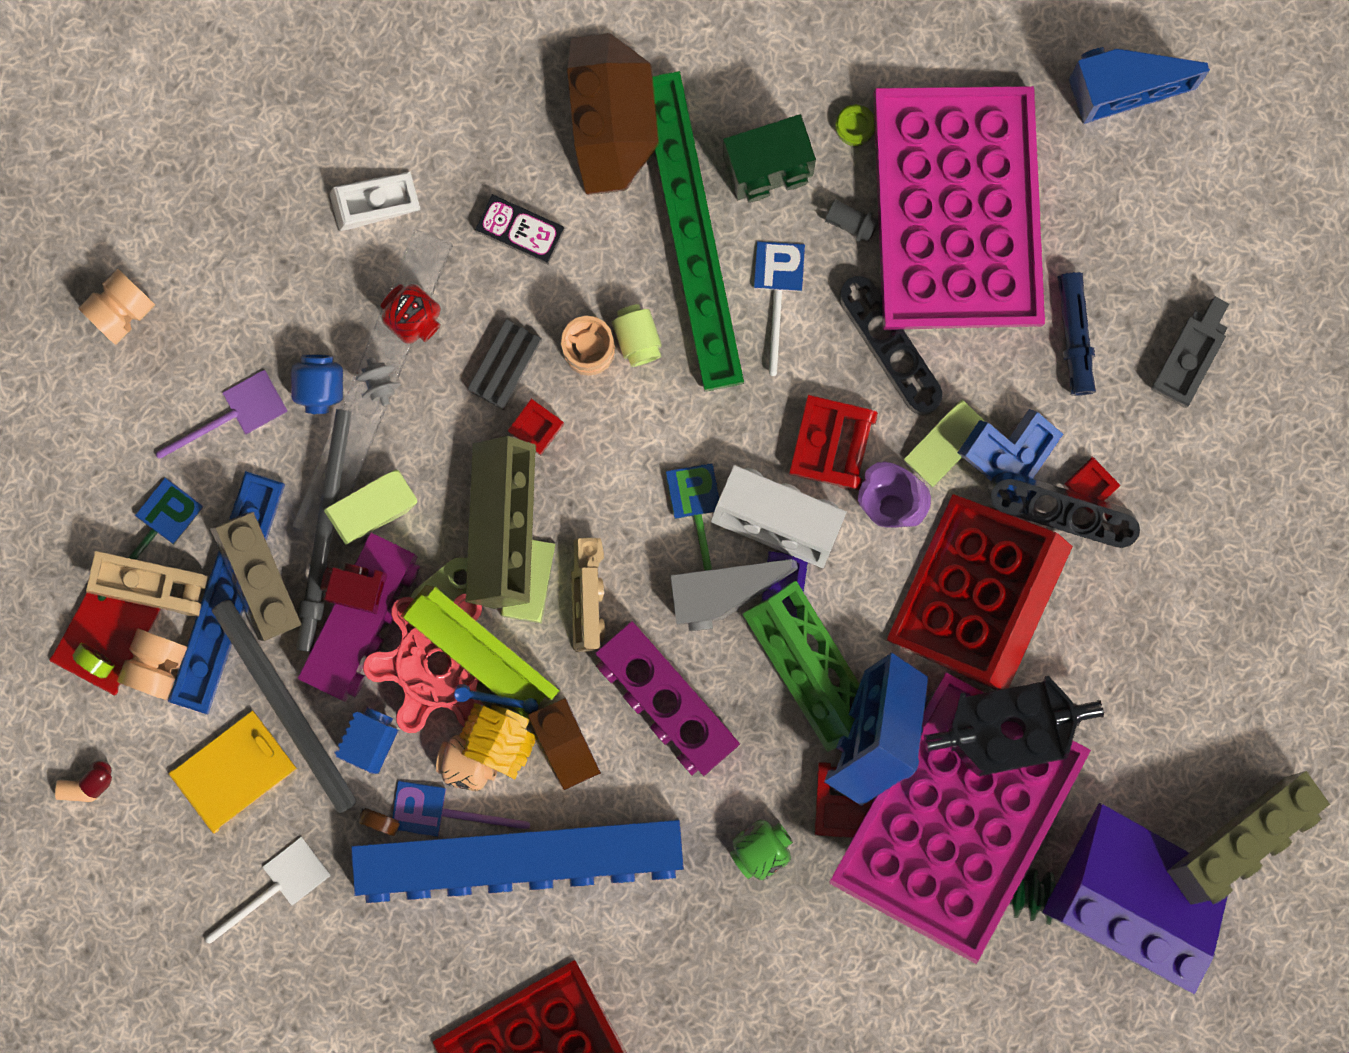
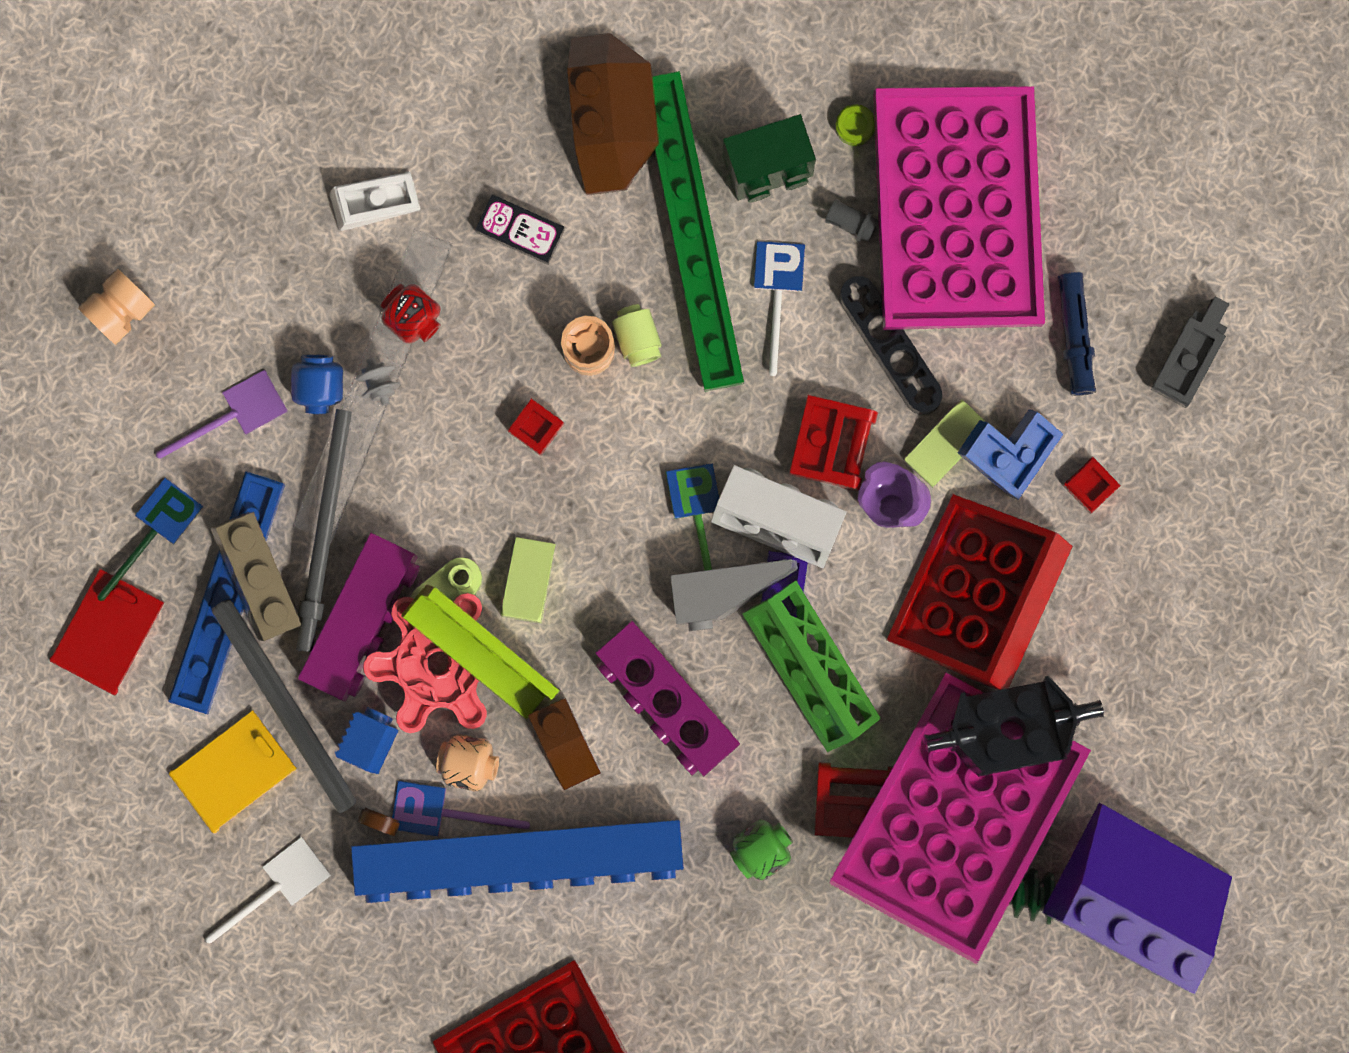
(88, 787): arm -> none
(93, 661): lime tile -> none
(145, 583): tan plate -> none
(152, 664): light nougat wheel -> none
(354, 587): dark red brick -> none
(371, 506): yellowish green slope -> none
(463, 693): blue hinge -> none
(497, 739): yellow hair -> none
(500, 522): olive brick -> none
(521, 334): dark grey tile -> none
(586, 595): tan hinge -> none
(884, 731): blue wedge -> none
(1066, 504): black beam -> none
(1129, 79): blue slope -> none
(1248, 838): olive brick -> none

